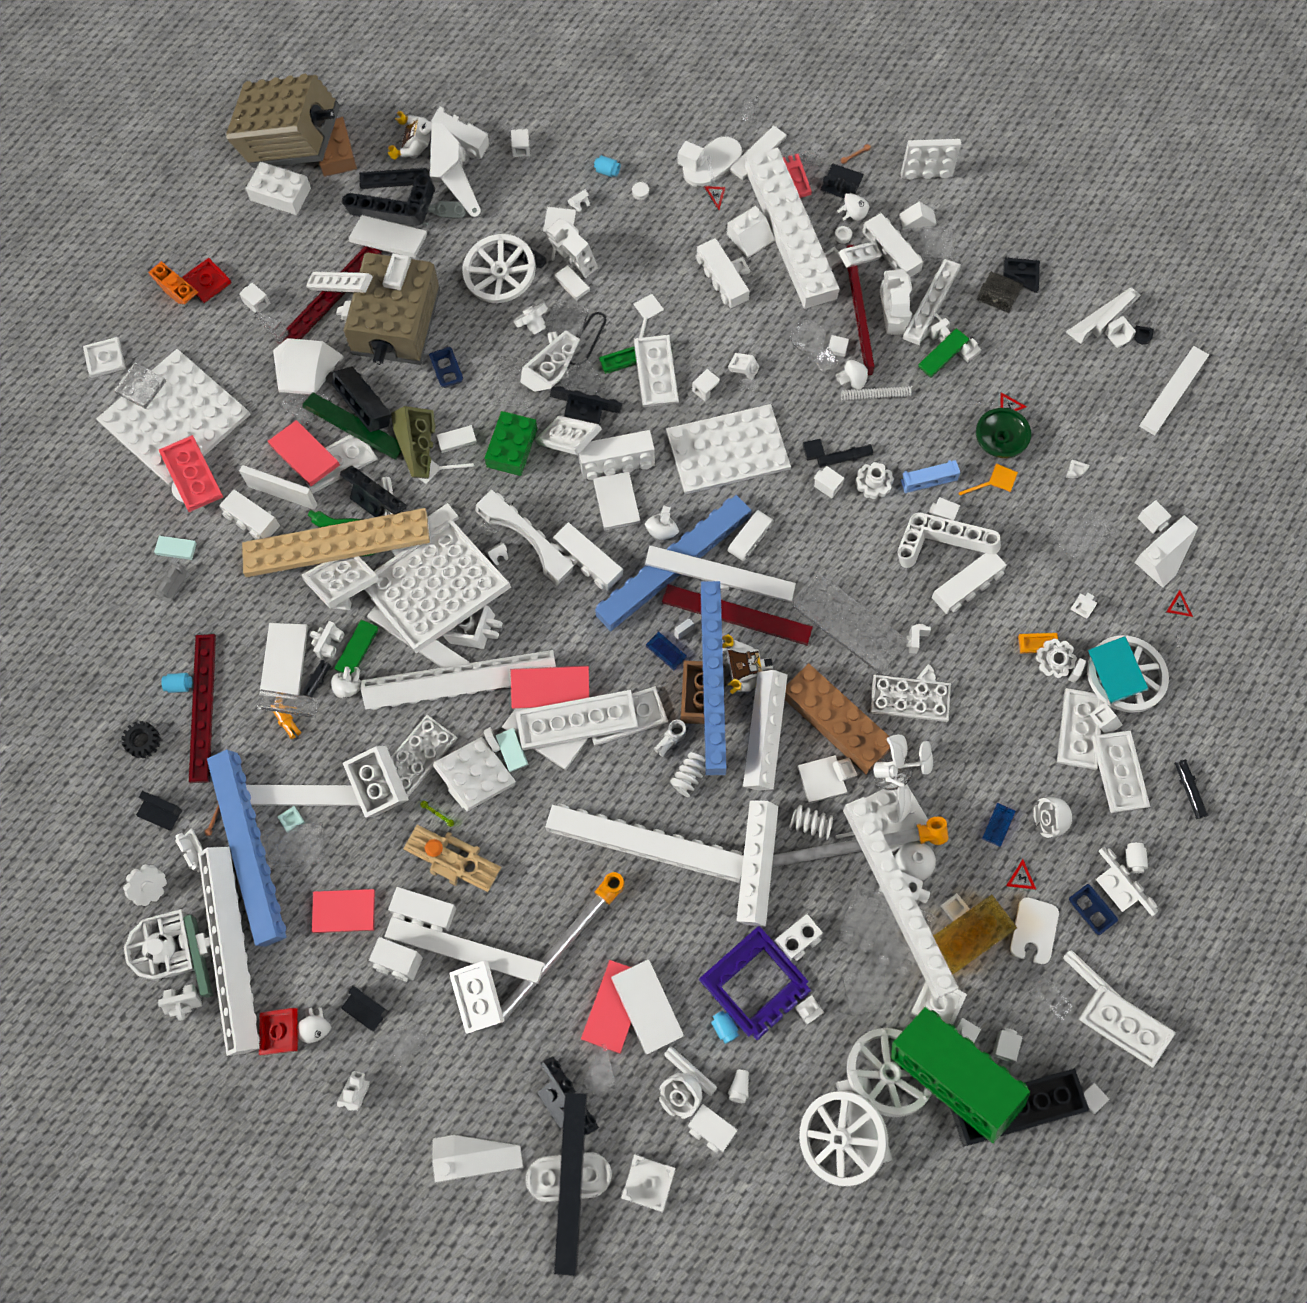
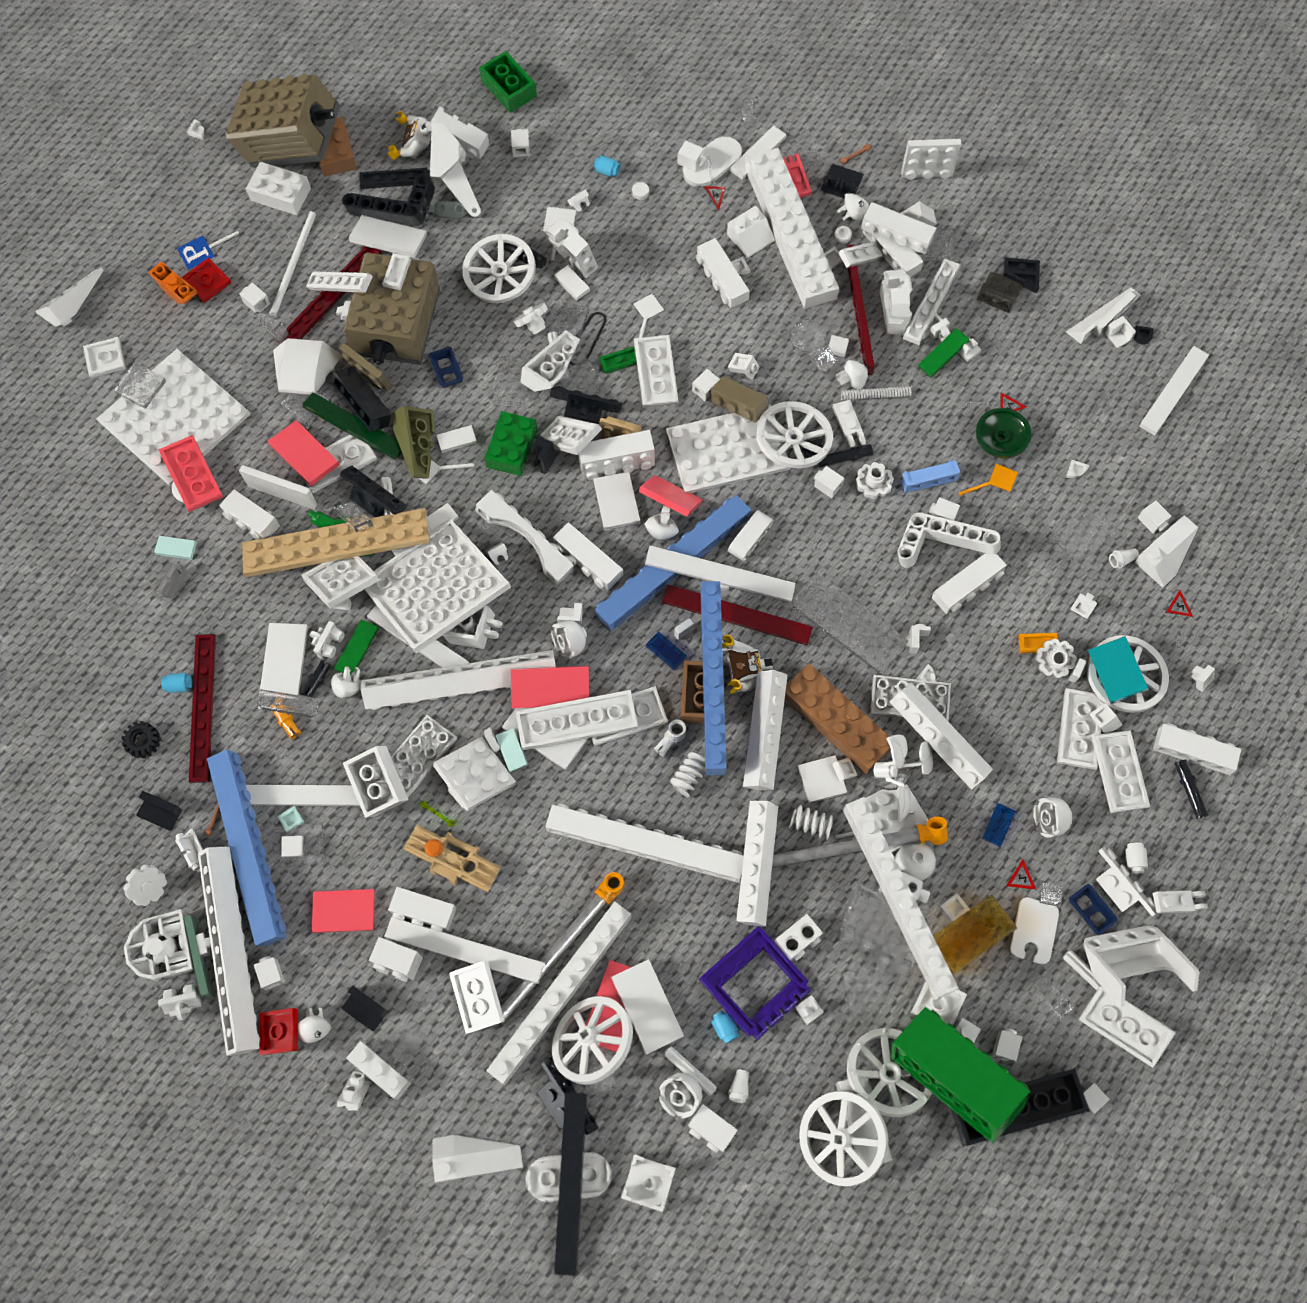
(64, 307): none -> white wedge
(196, 130): none -> white tile
(198, 250): none -> blue piece
(269, 973): none -> white brick
(292, 264): none -> white piece
(292, 846): none -> white tile
(353, 516): none -> clear tile
(365, 367): none -> dark tan plate
(378, 1070): none -> white brick
(508, 81): none -> green brick
(545, 453): none -> black hinge
(559, 994): none -> white brick
(569, 638): none -> white cylinder
(573, 614): none -> white panel
(589, 1038): none -> white wheel
(614, 427): none -> tan bracket
(670, 495): none -> coral tile
(739, 399): none -> dark tan brick
(794, 436): none -> white wheel
(848, 422): none -> white hinge
(898, 228): none -> white brick
(941, 735): none -> white brick
(1050, 894): none -> clear tile
(1123, 557): none -> white cone
(1132, 954): none -> white windscreen
(1178, 901): none -> white hinge
(1197, 748): none -> white brick
(1203, 676): none -> white tile

